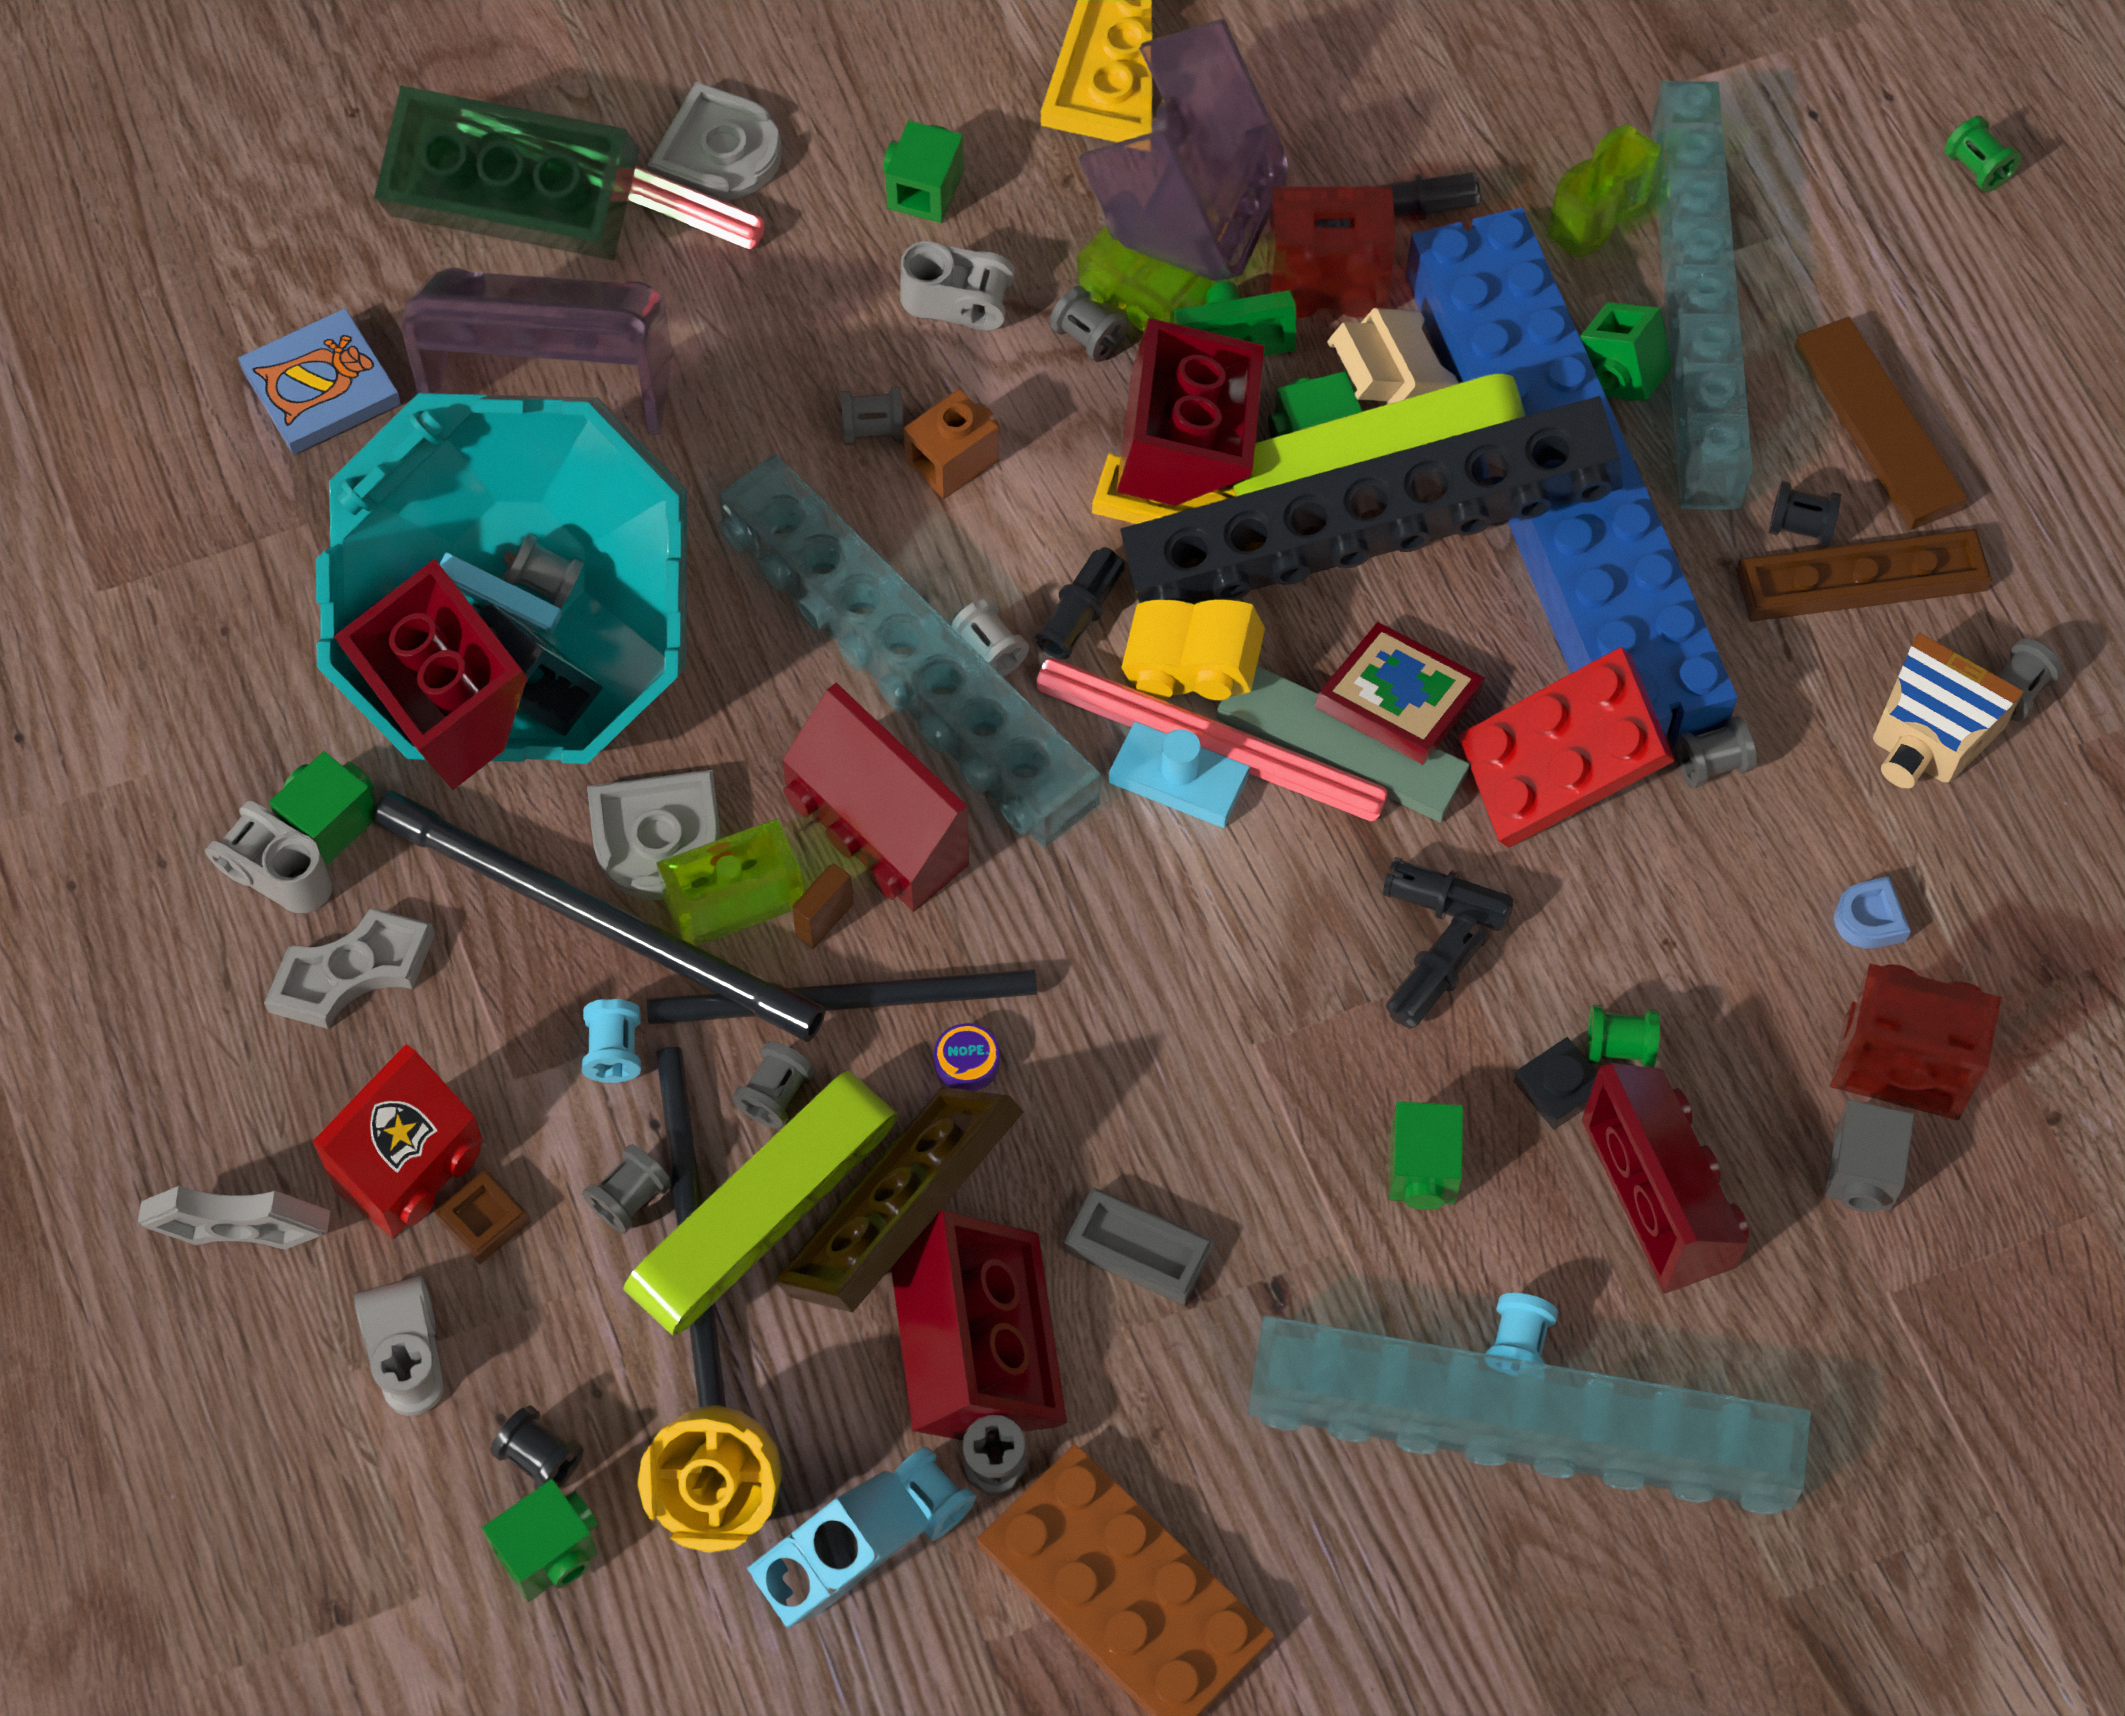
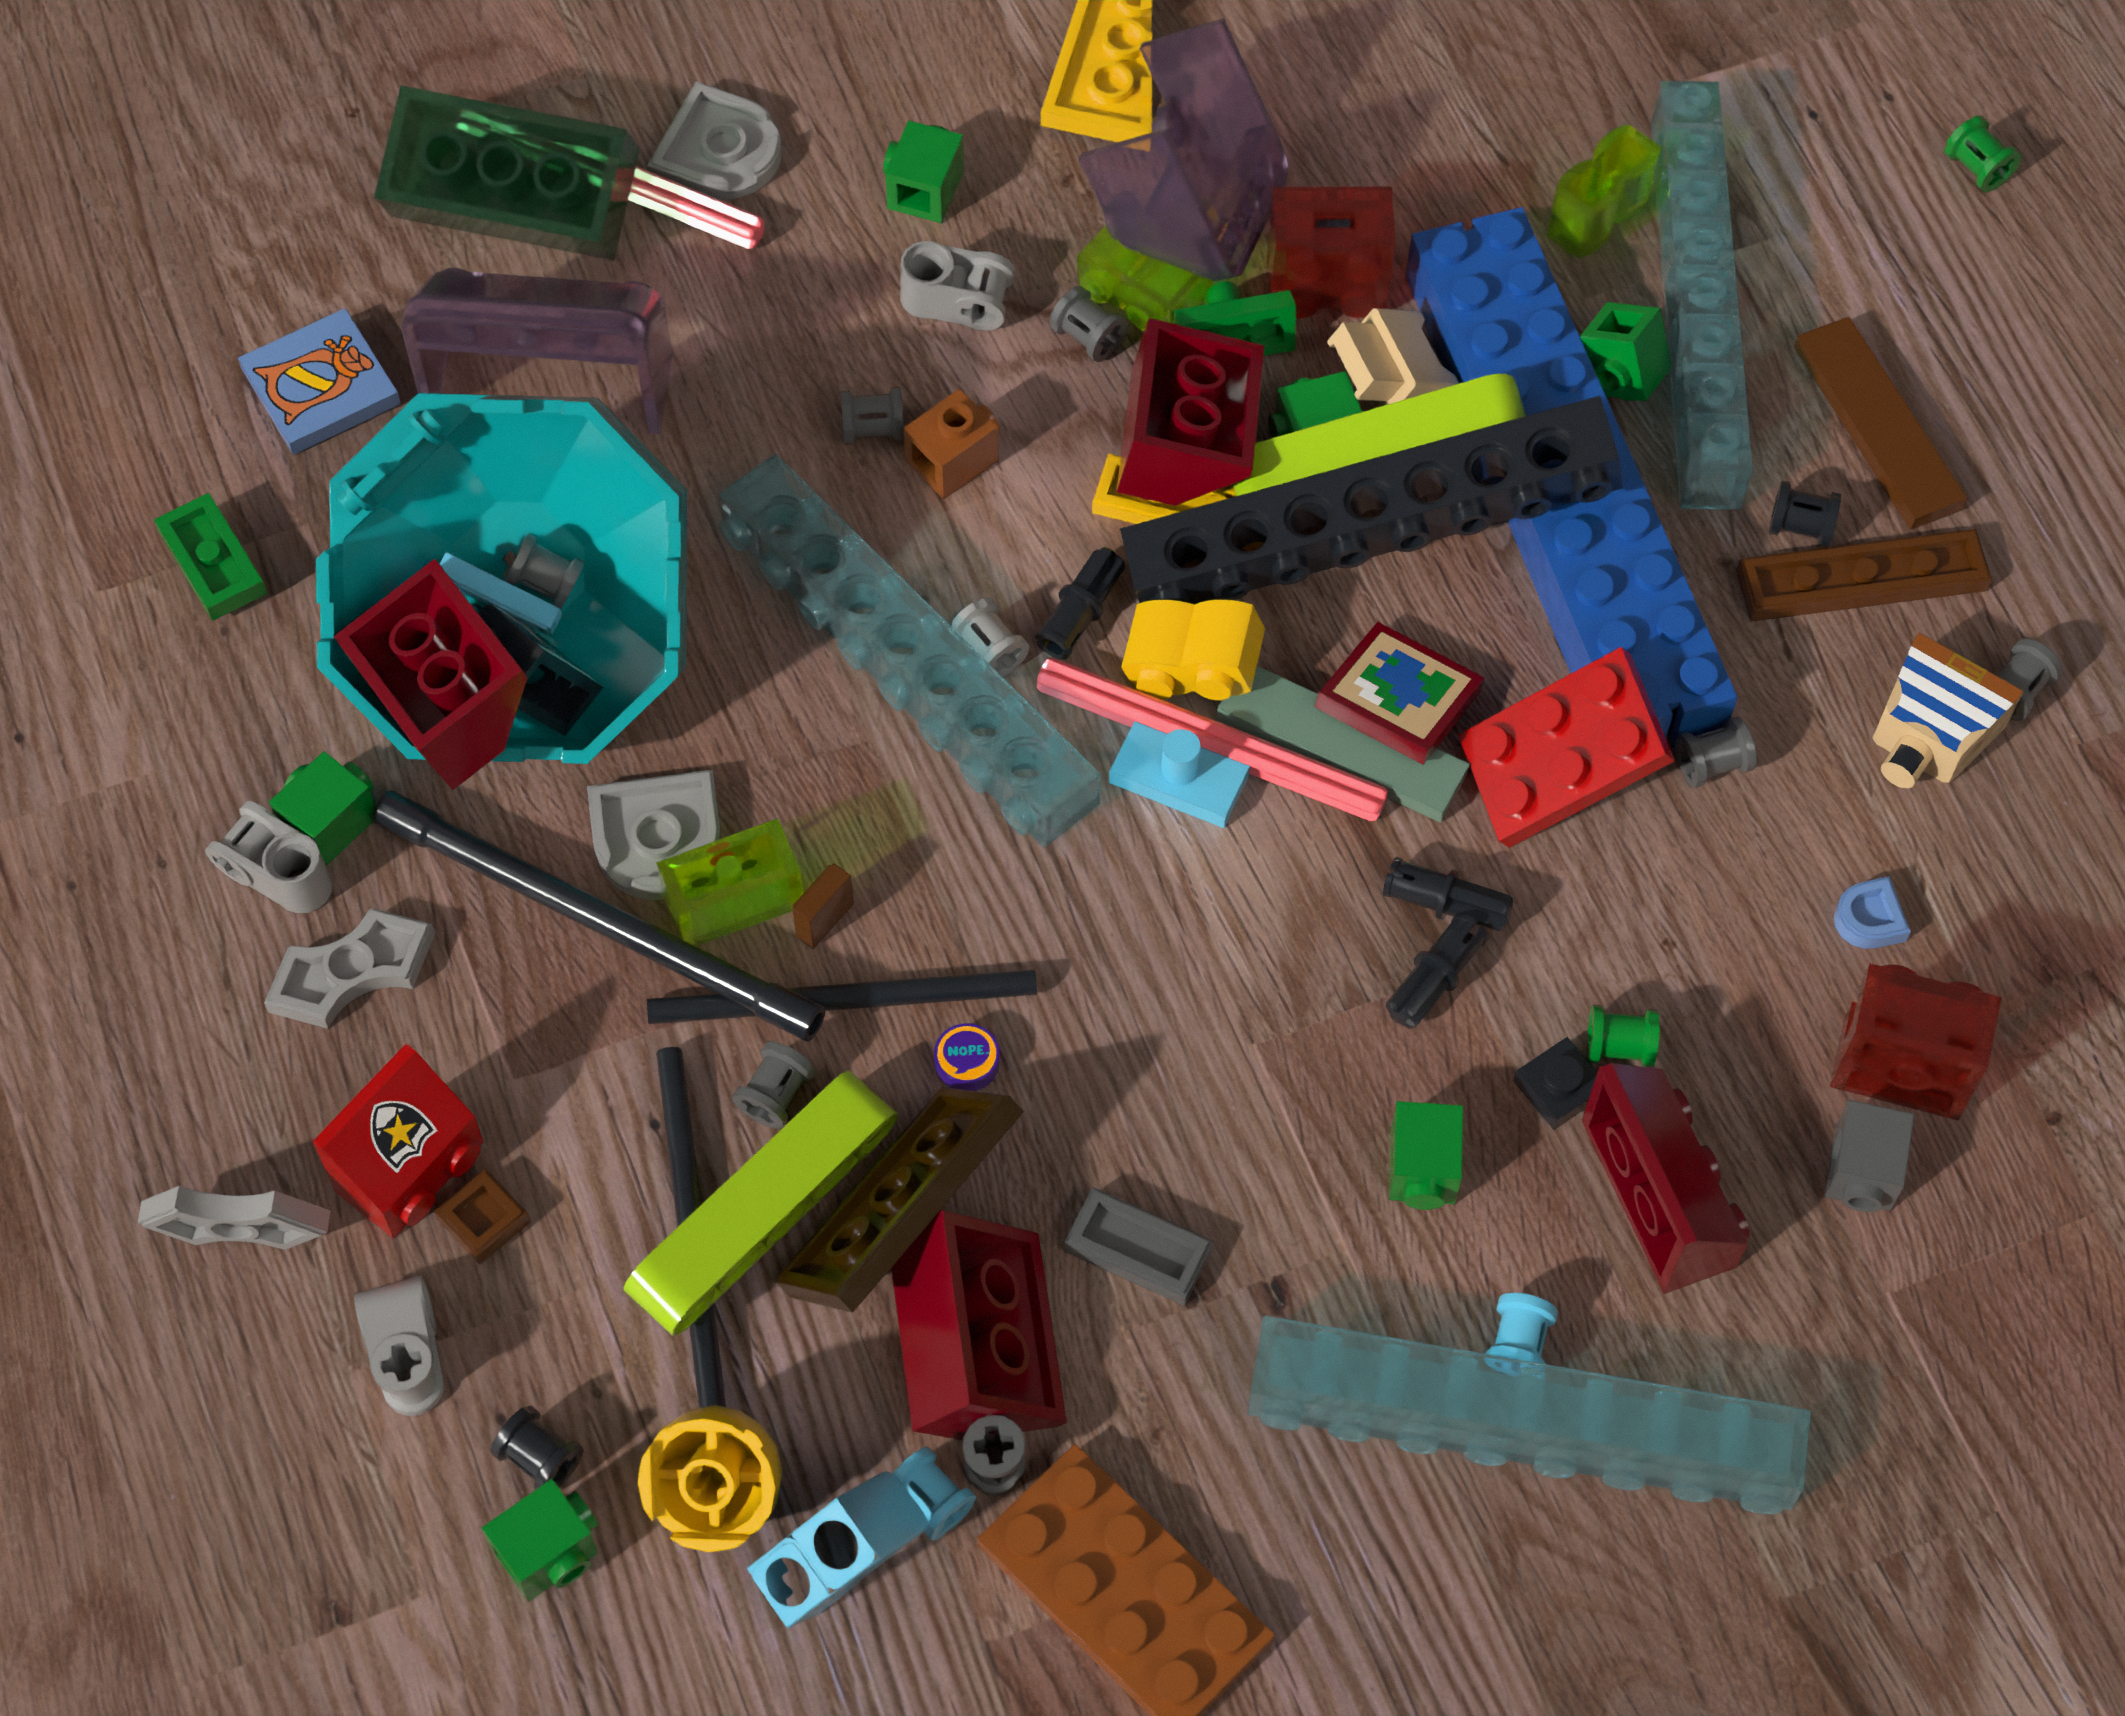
(210, 556): none -> green plate
(611, 1041): medium azure bush -> none
(627, 1188): dark grey bush -> none
(876, 800): dark red slope -> none
(1434, 194): black axle -> none

